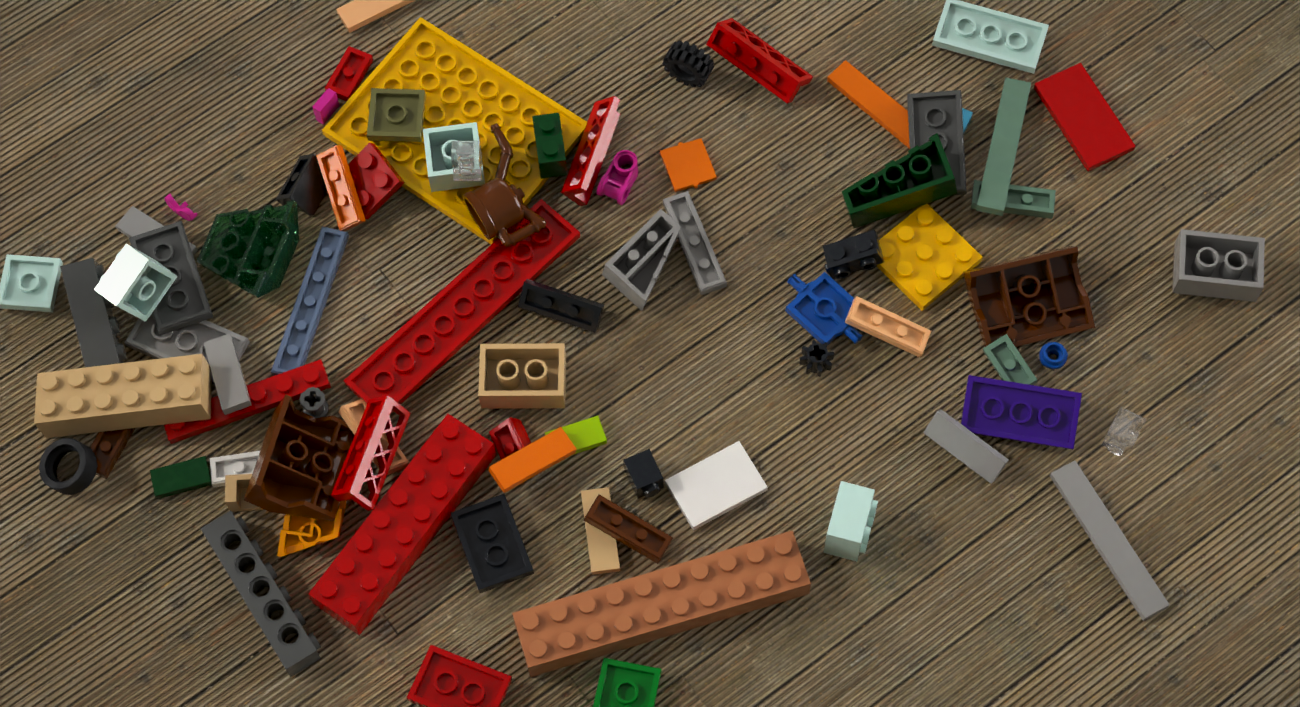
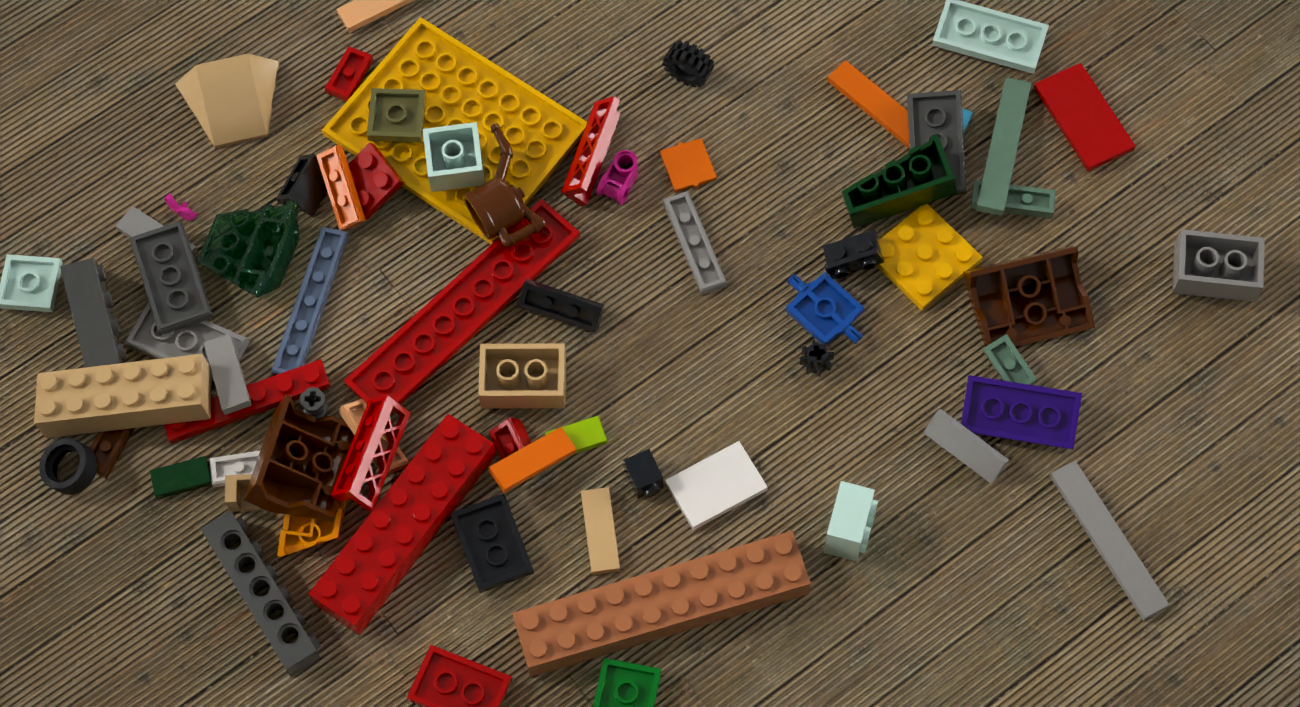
(135, 282): light aqua brick -> none
(231, 97): none -> tan wedge
(326, 106): dark pink tile -> none
(466, 160): clear brick -> none
(549, 145): dark green brick -> none
(628, 529): reddish brown tile -> none
(642, 258): light grey wedge -> none
(758, 59): red fence -> none
(888, 326): light nougat tile -> none
(1053, 348): blue plate -> none
(1123, 431): clear brick -> none

